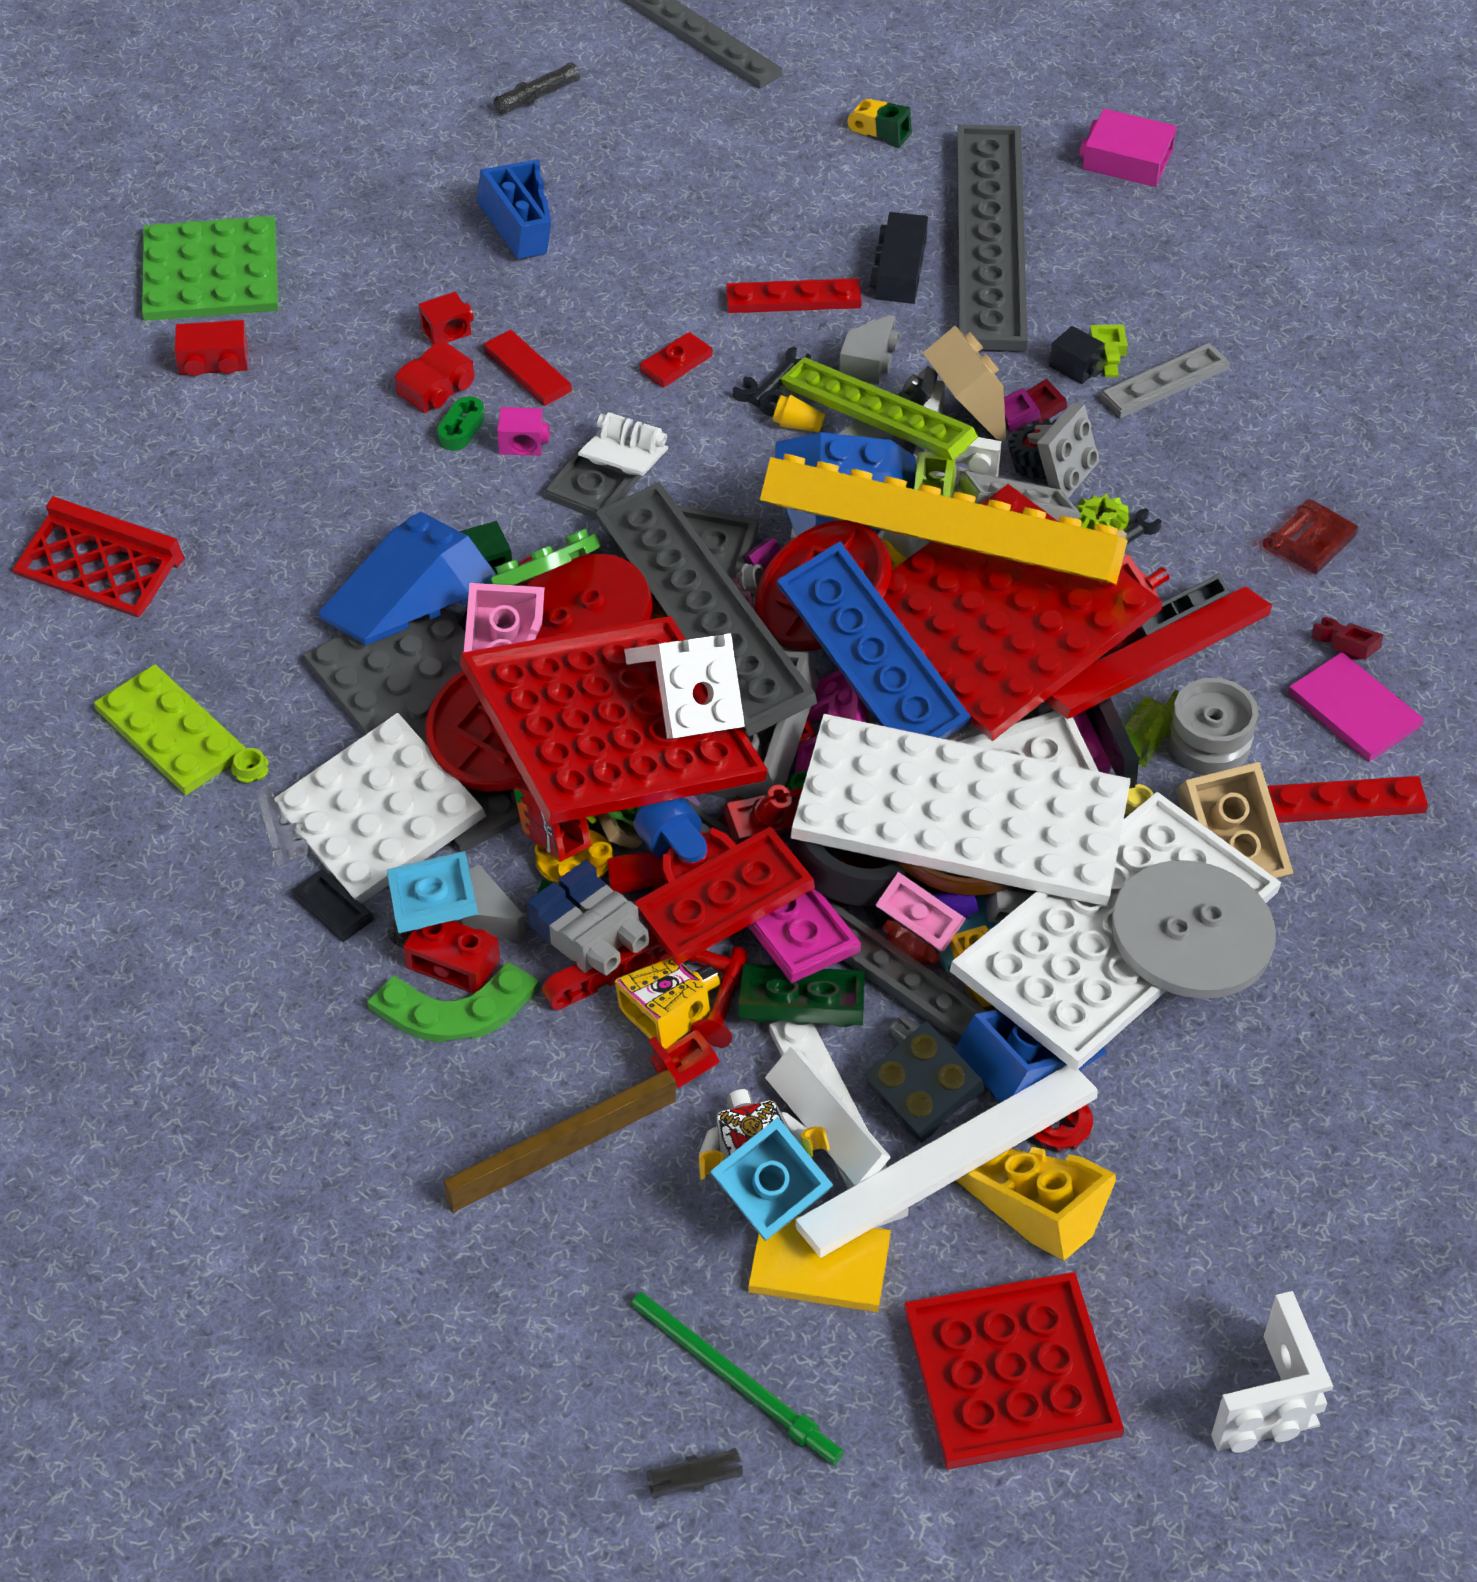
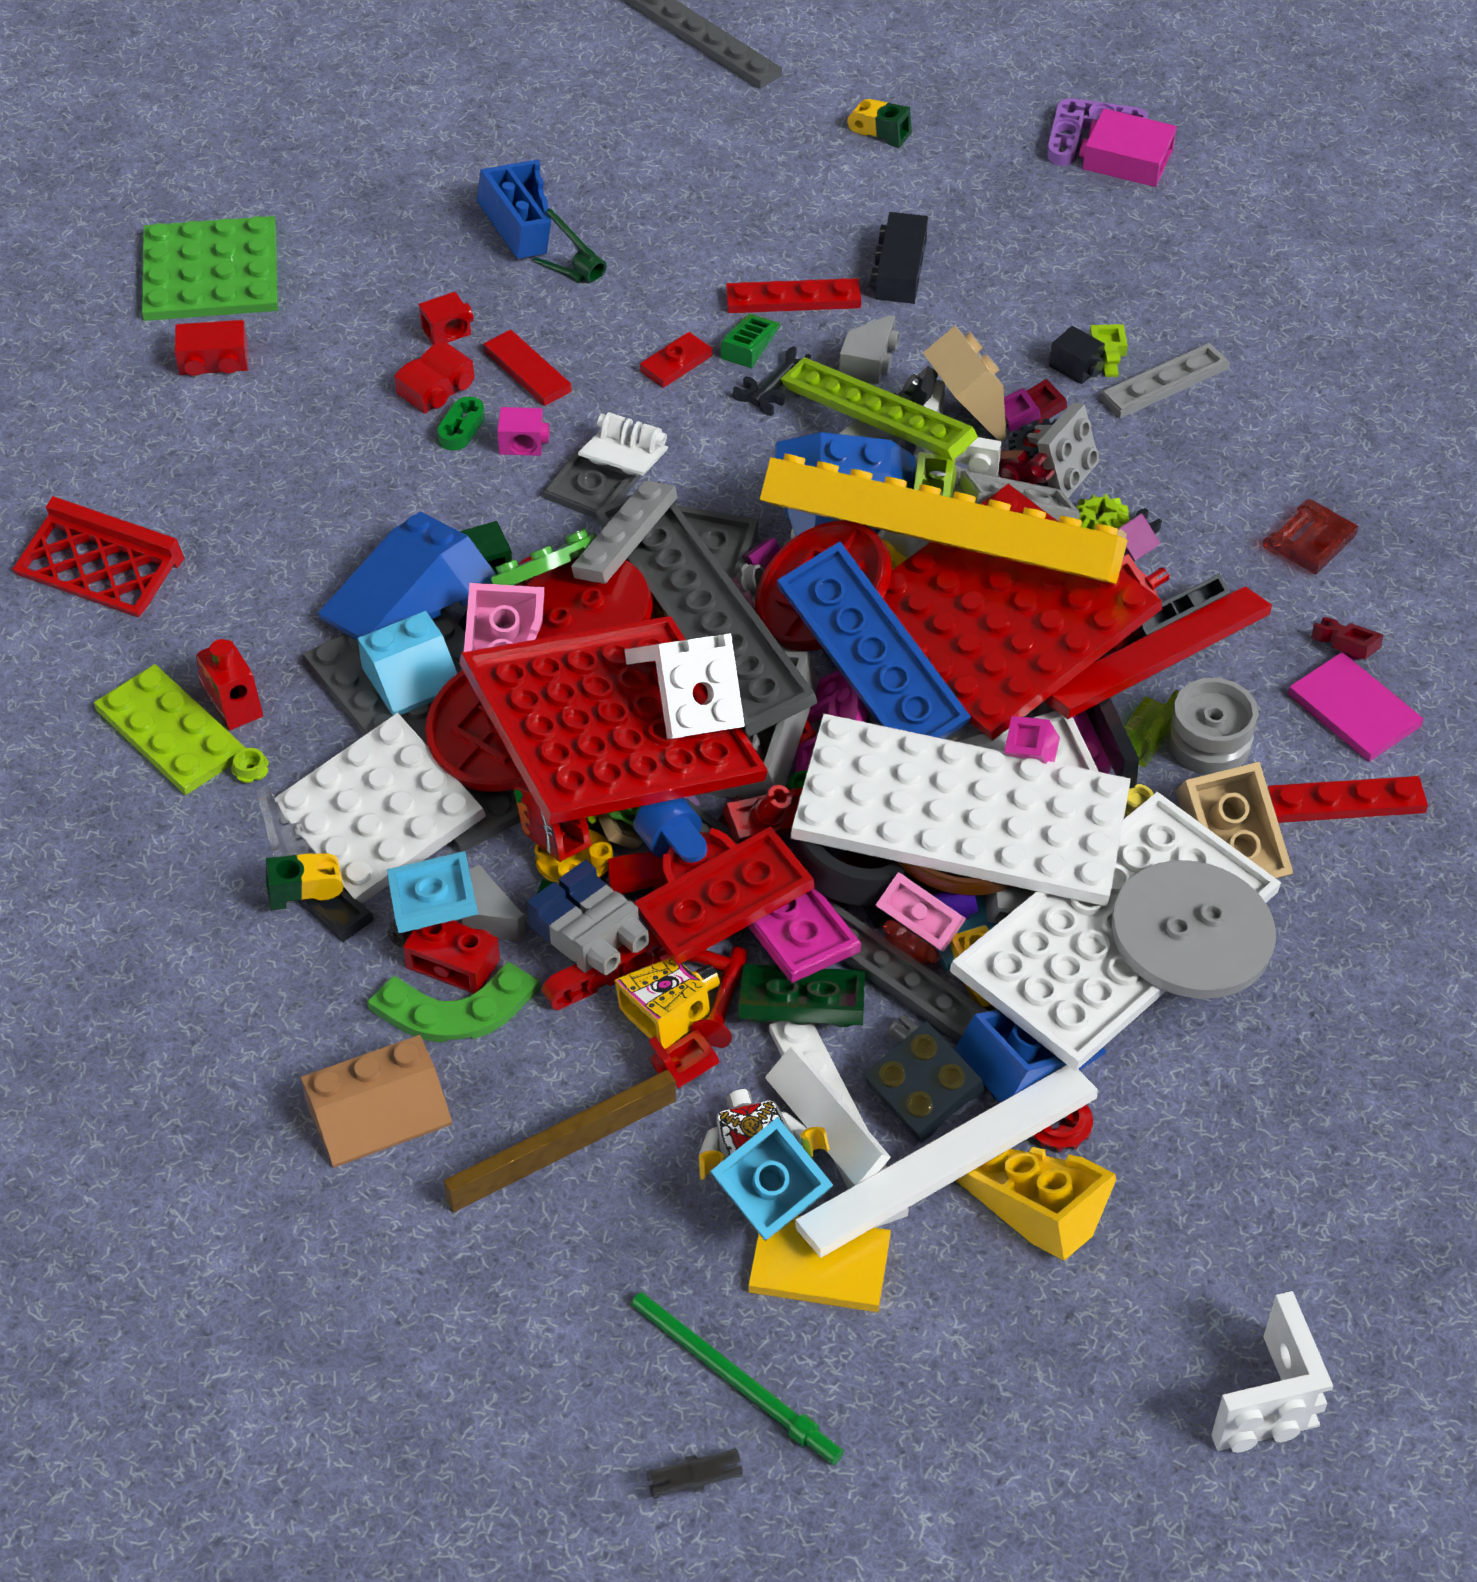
(219, 672): none -> red torso
(302, 878): none -> leg
(376, 1101): none -> medium nougat slope
(407, 662): none -> medium azure slope
(513, 99): clear smoke pin -> none
(585, 262): none -> dark green plant
(624, 532): none -> light grey plate
(748, 341): none -> green slope
(798, 415): yellow cone -> none
(991, 236): dark grey plate -> none
(1012, 1370): red plate -> none
(1019, 467): none -> dark red plate
(1032, 739): none -> dark pink brick
(1075, 122): none -> medium lavender beam
(1139, 536): none -> magenta tile

